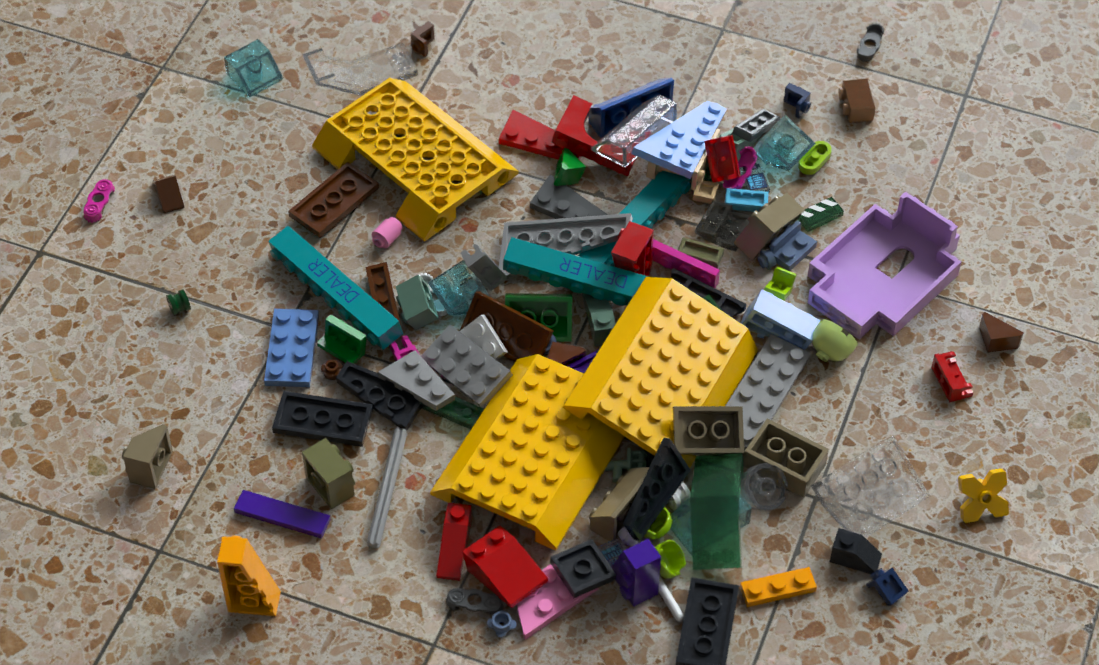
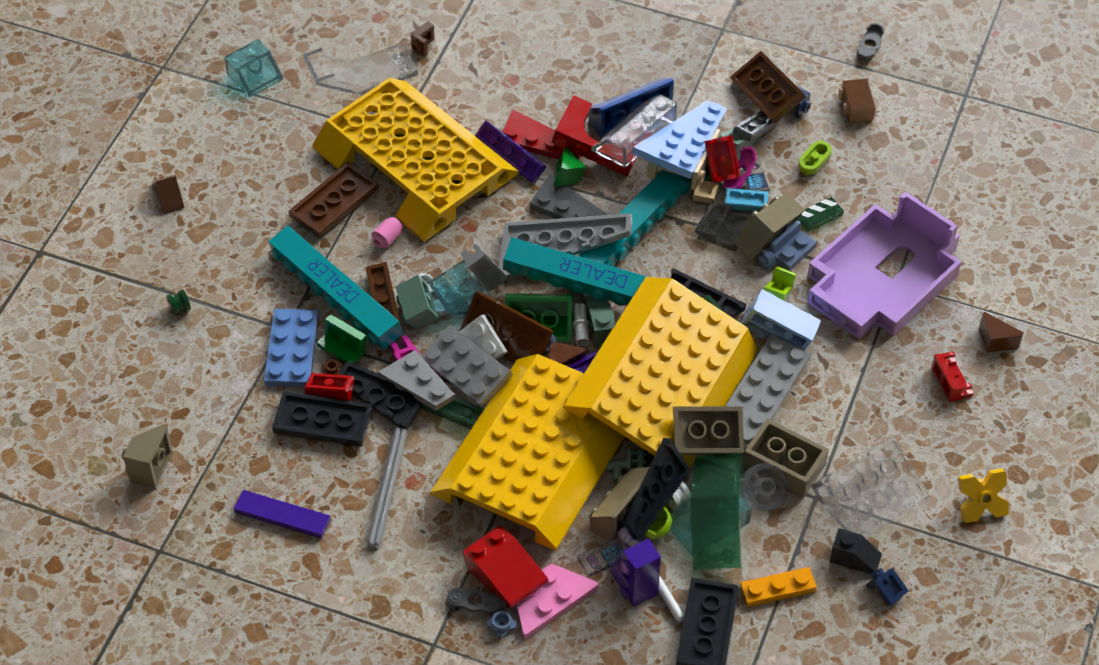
(93, 209): dark pink piece -> none
(245, 579): light orange wedge -> none
(329, 473): olive brick -> none
(330, 386): none -> red slope
(454, 541): red slope -> none
(510, 151): none -> dark purple tile
(581, 325): none -> white axle
(583, 568): black plate -> none
(634, 249): red wedge -> none
(671, 559): lime hair -> none
(672, 258): dark pink plate -> none
(701, 251): olive tile -> none
(767, 87): none -> reddish brown plate
(783, 145): clear light blue slope -> none
(831, 342): yellowish green cylinder -> none

